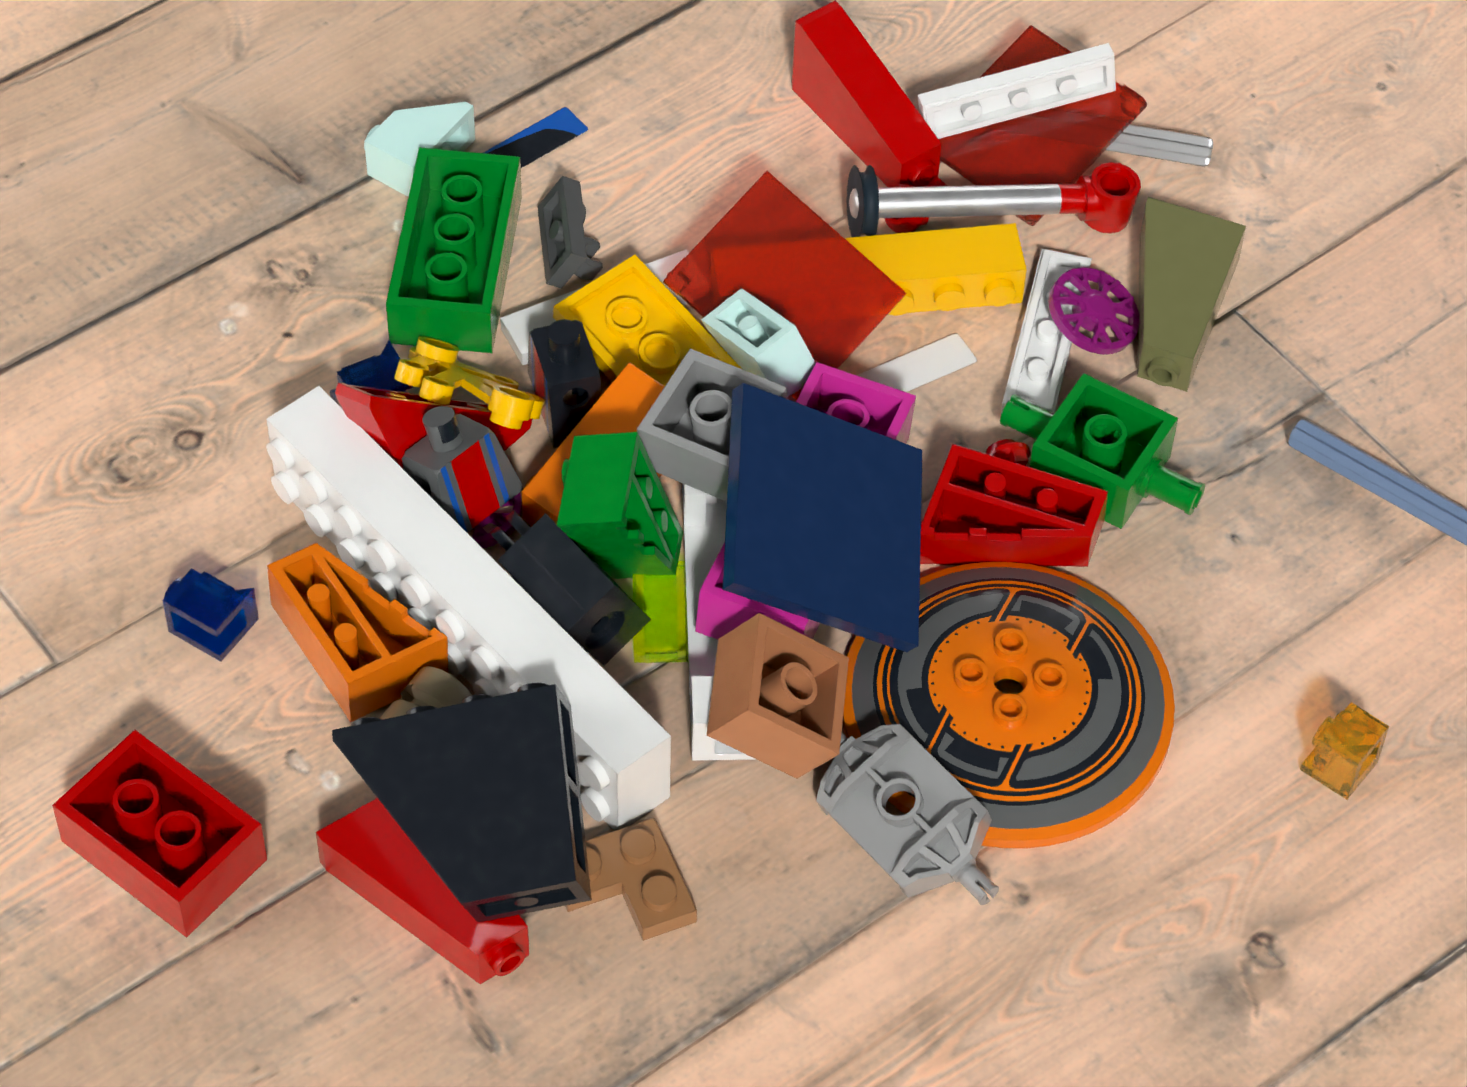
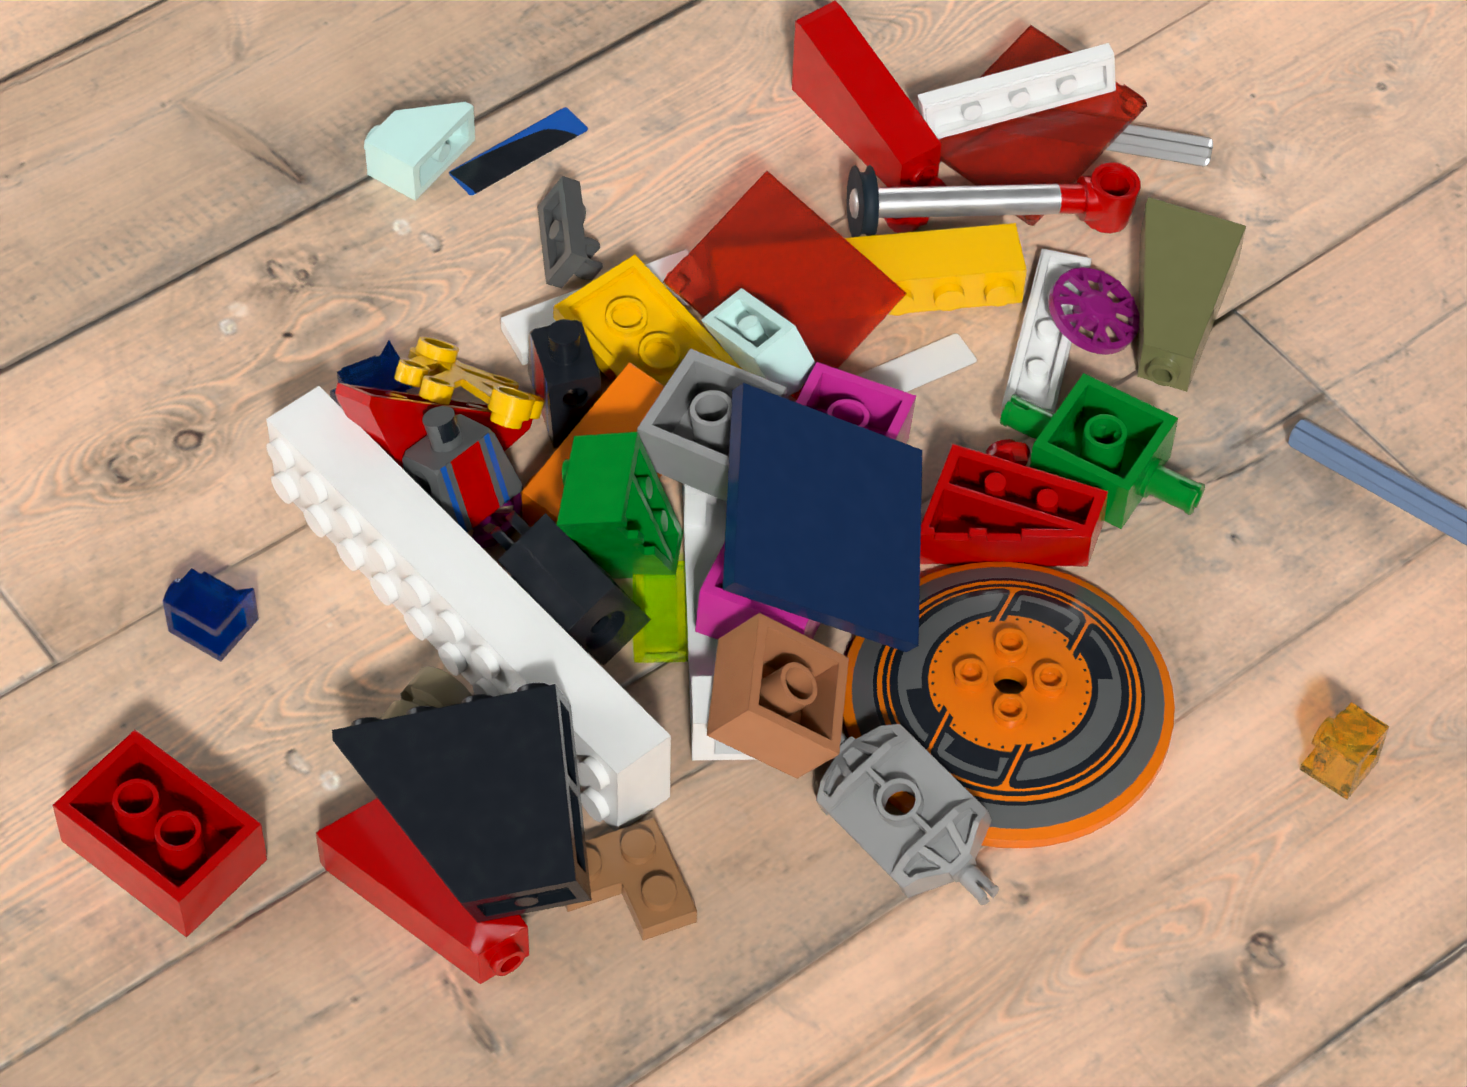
(350, 632): orange wedge -> none
(454, 249): green brick -> none

